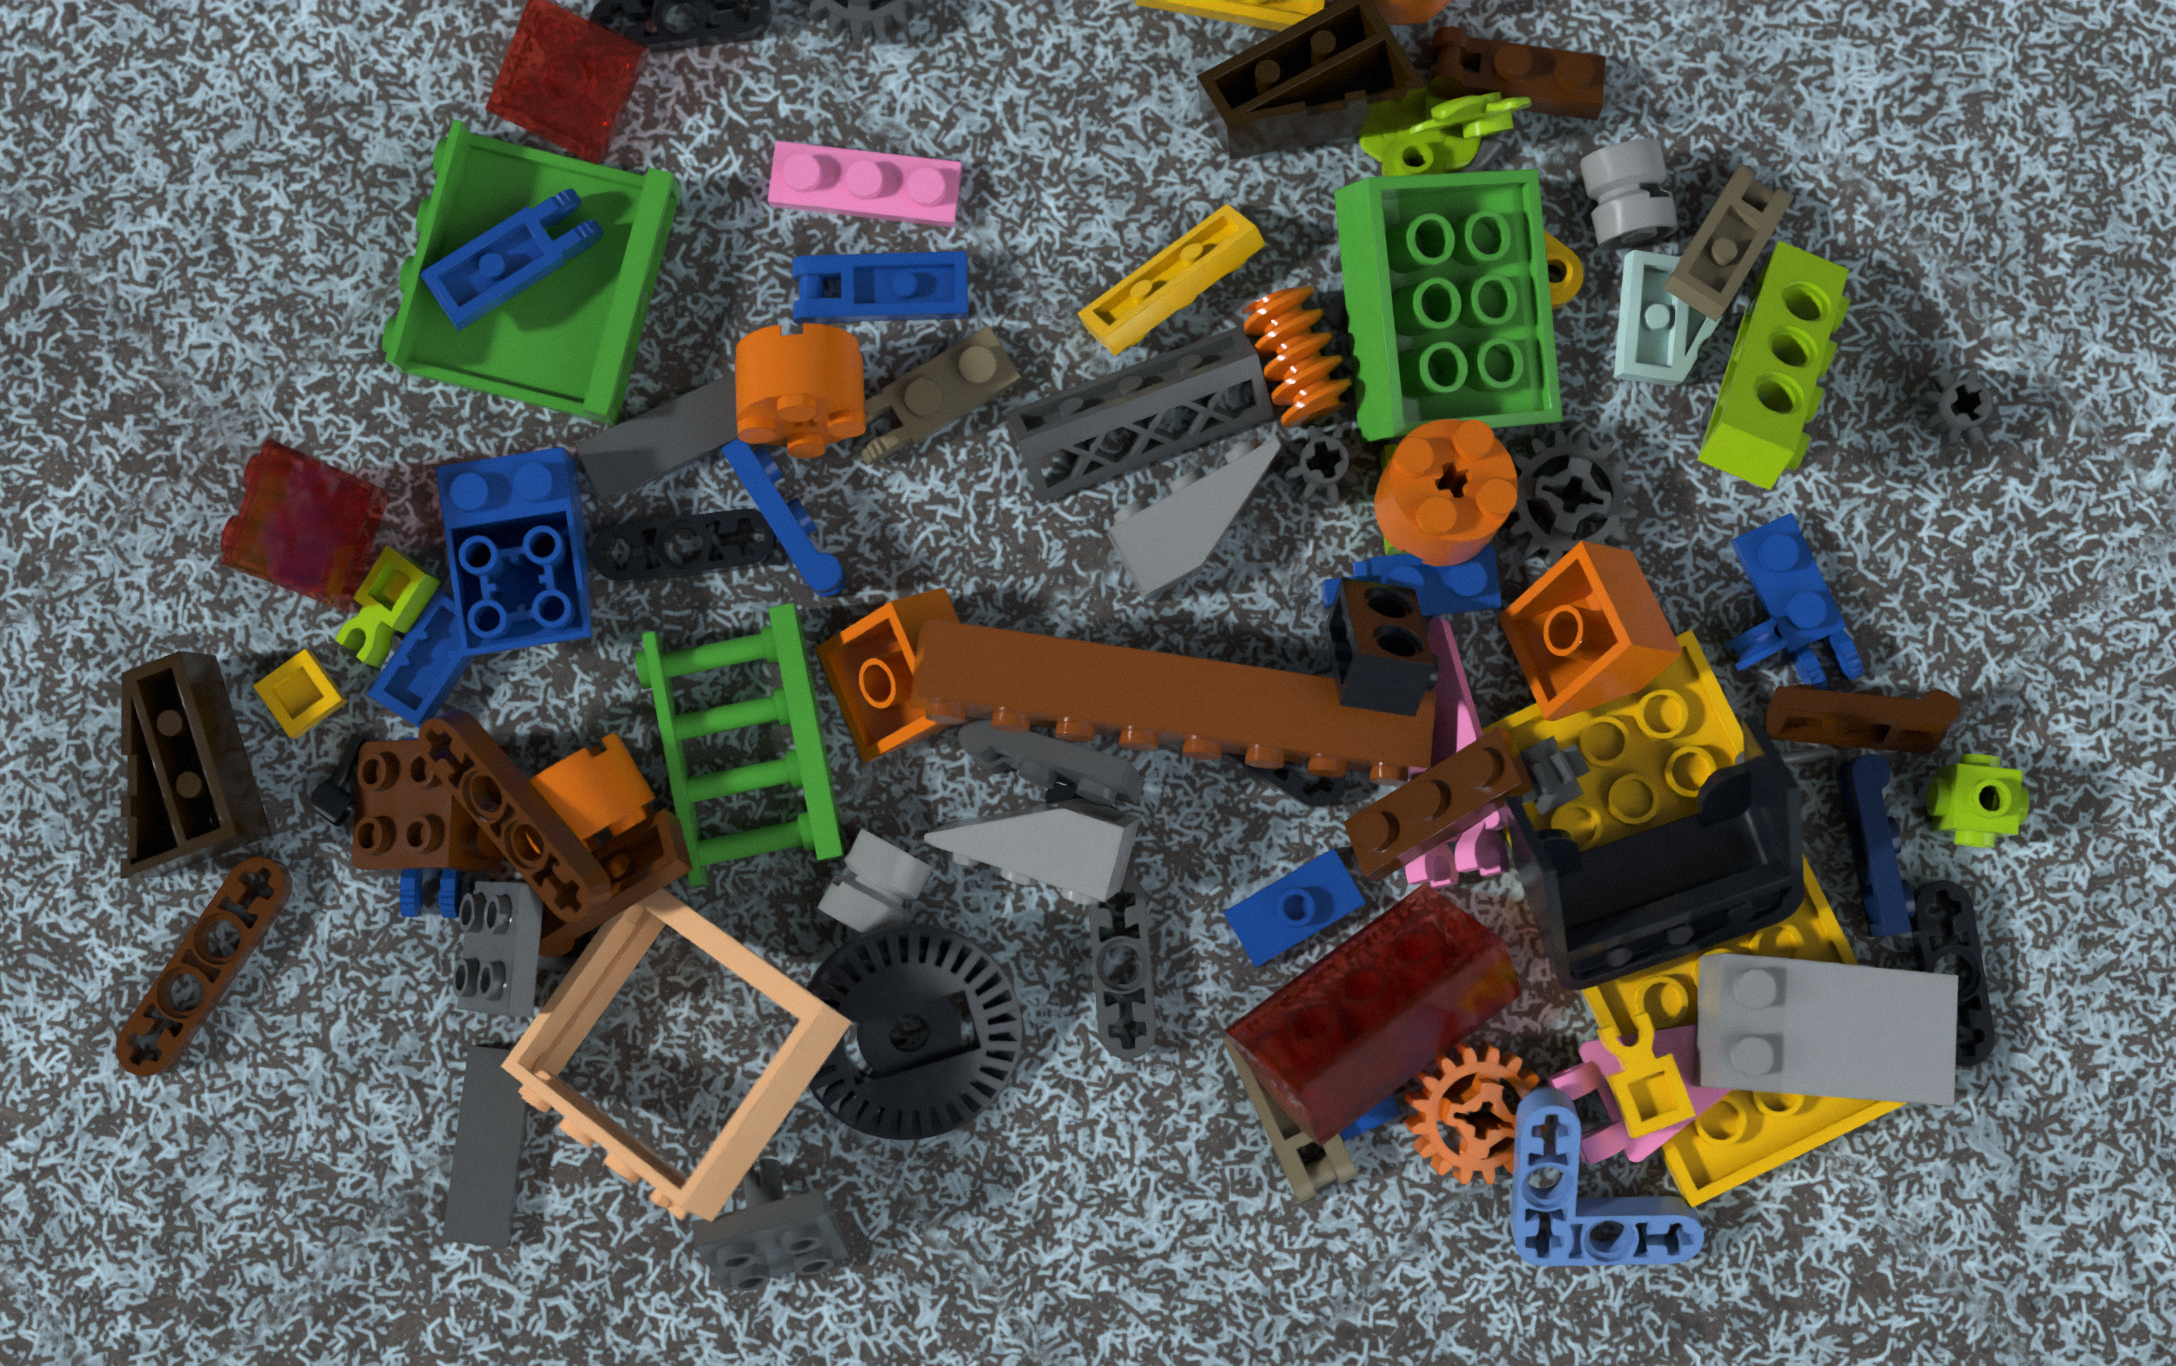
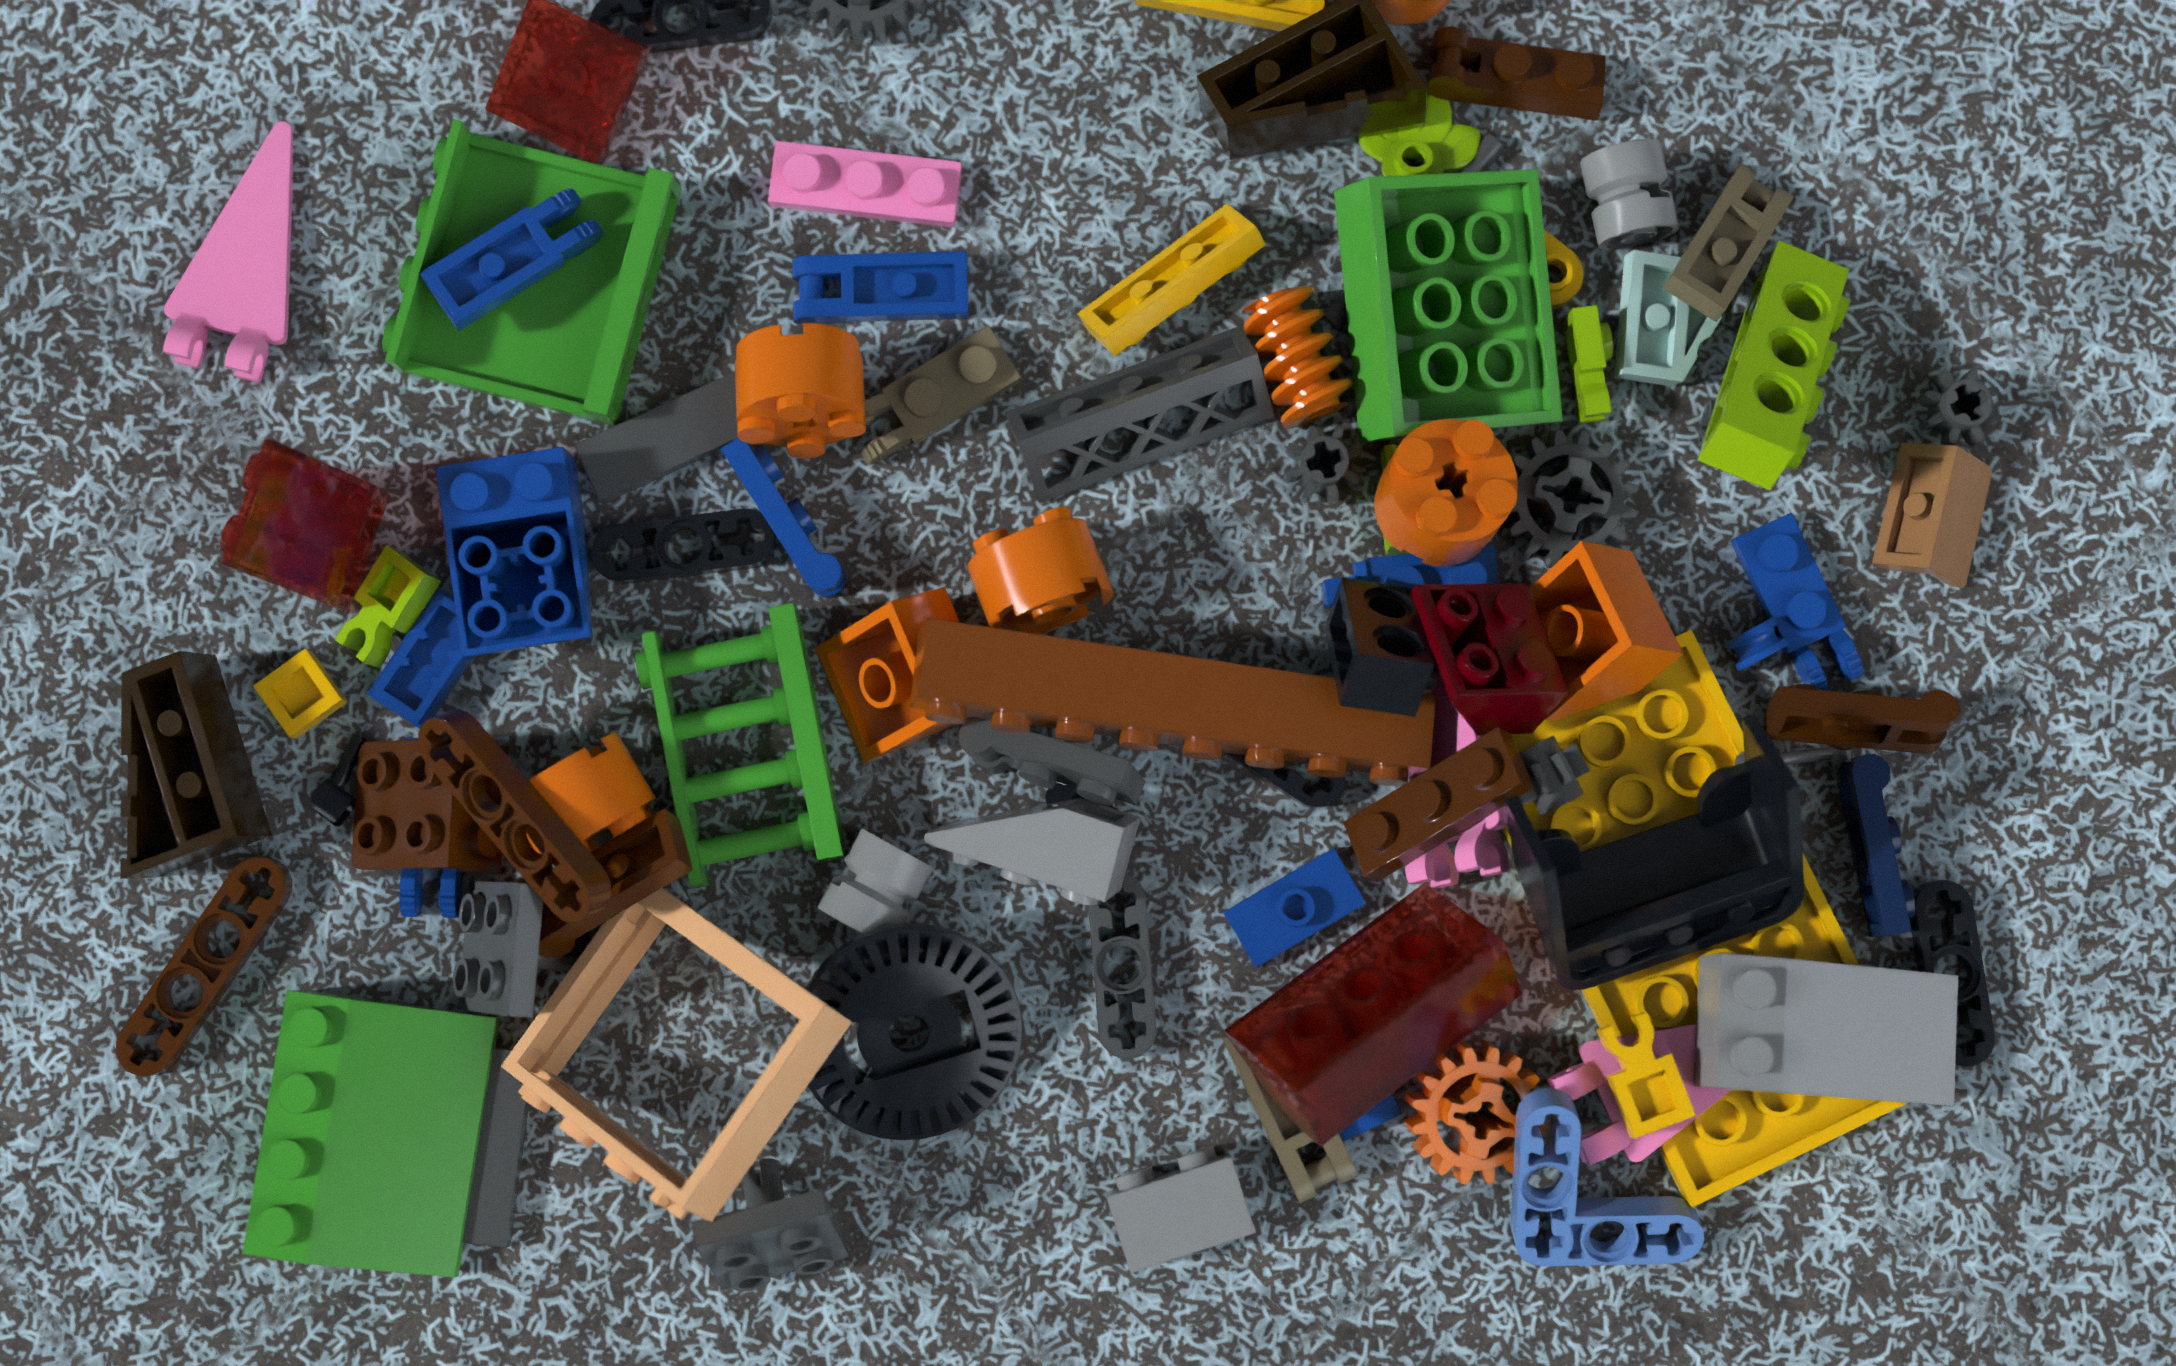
(241, 269): none -> bright pink flag
(370, 1134): none -> bright green slope
(1039, 573): none -> orange brick
(1179, 533): light grey slope -> none
(1179, 1209): none -> light grey brick
(1476, 114): lime plate -> none
(1491, 654): none -> dark red slope
(1588, 349): none -> lime plate
(1933, 512): none -> medium nougat panel
(1956, 803): lime brick -> none

